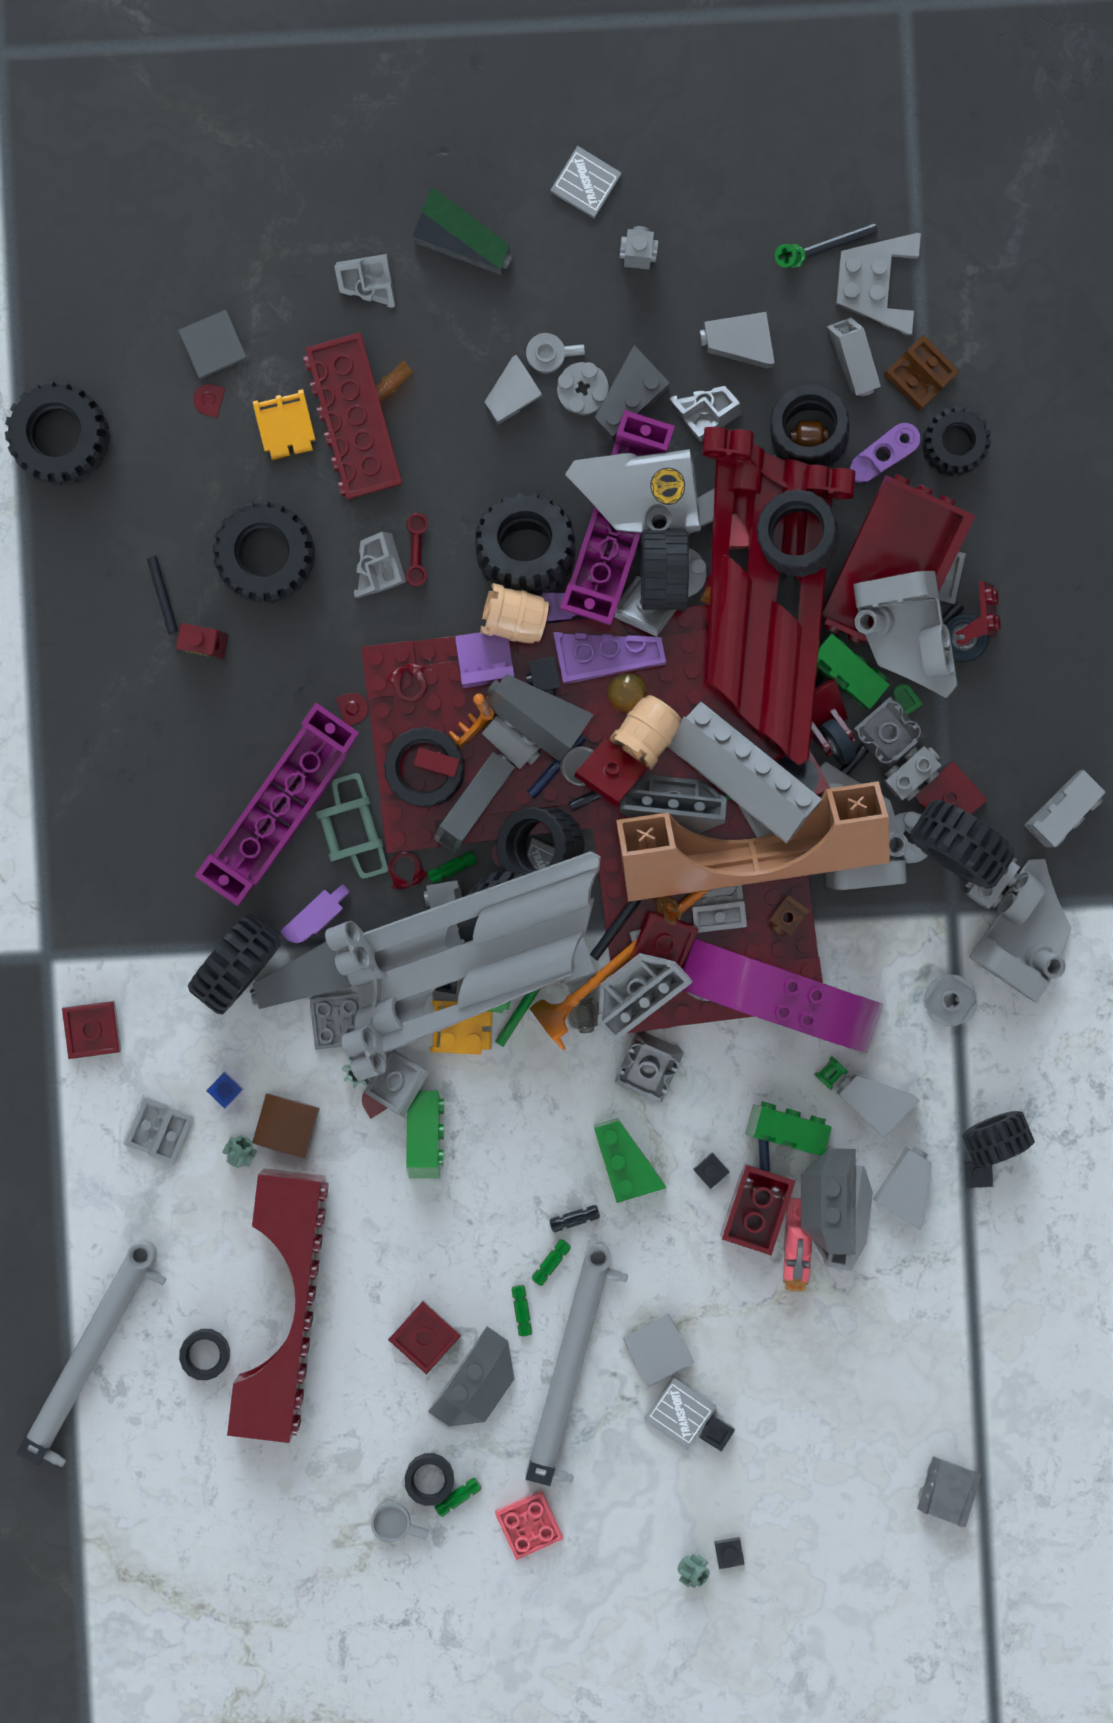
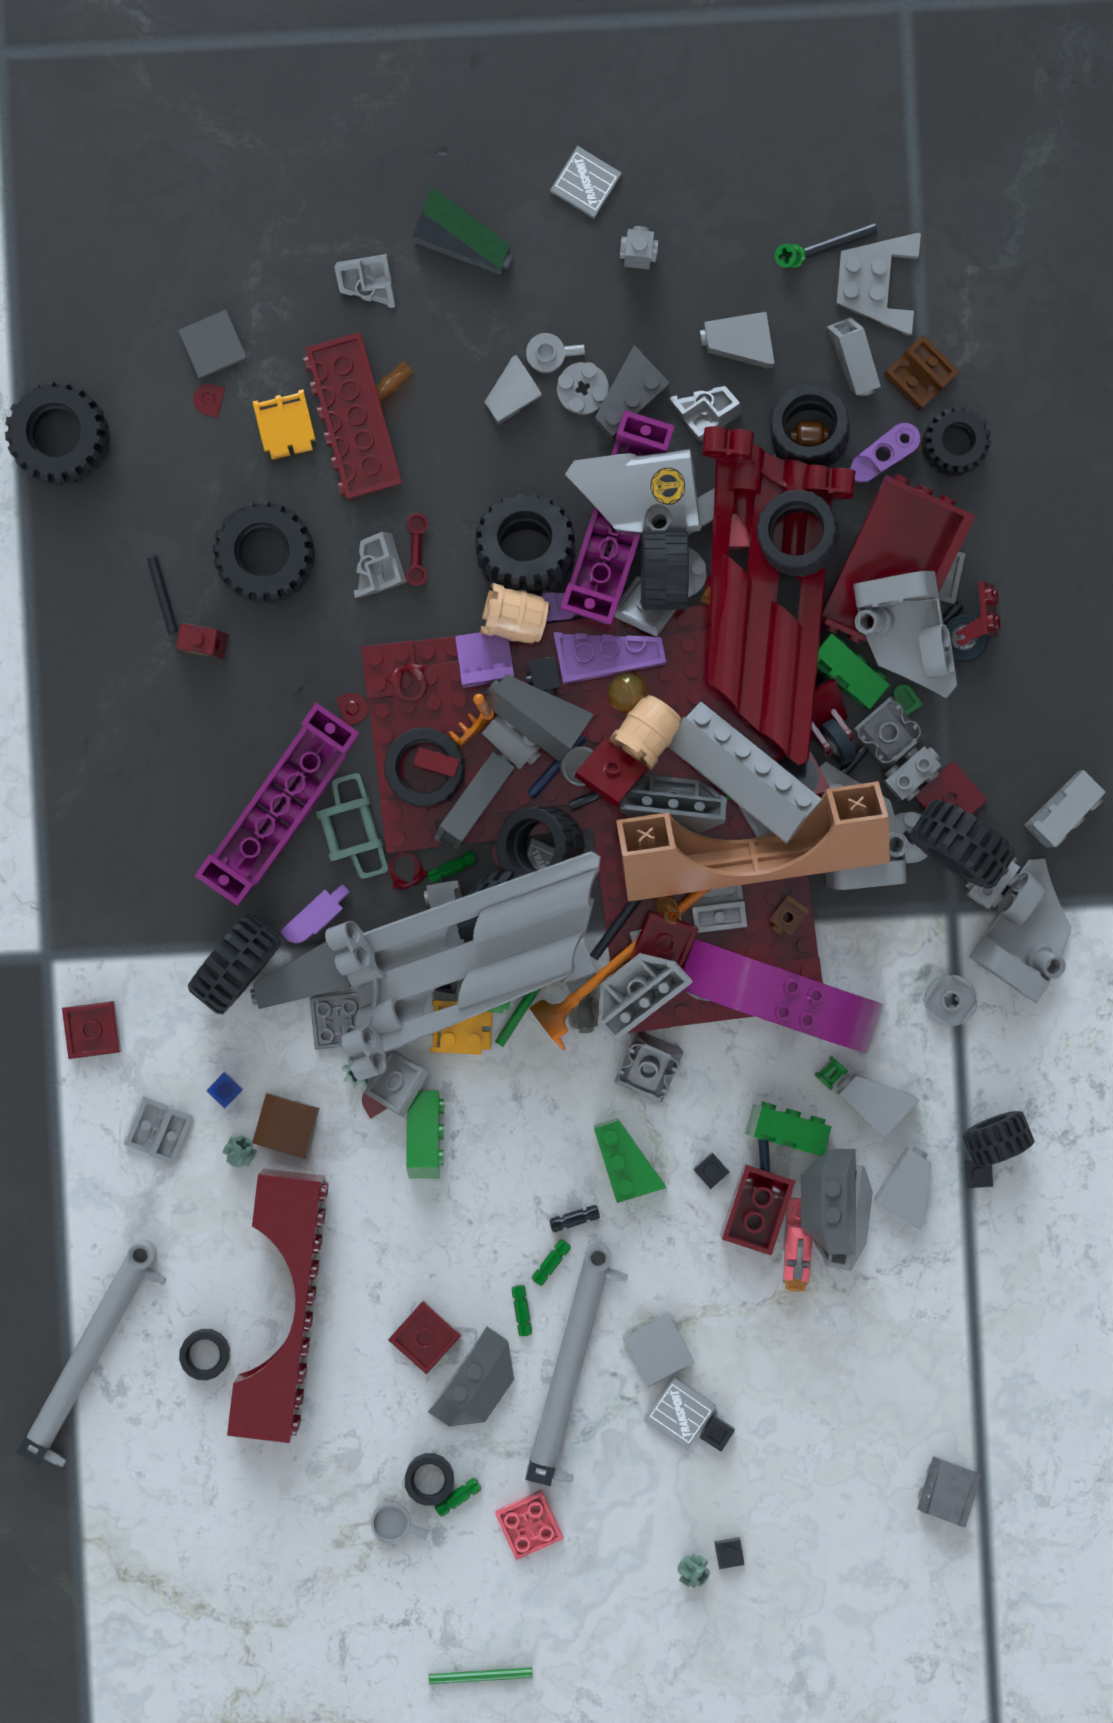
(484, 1675): none -> green bar

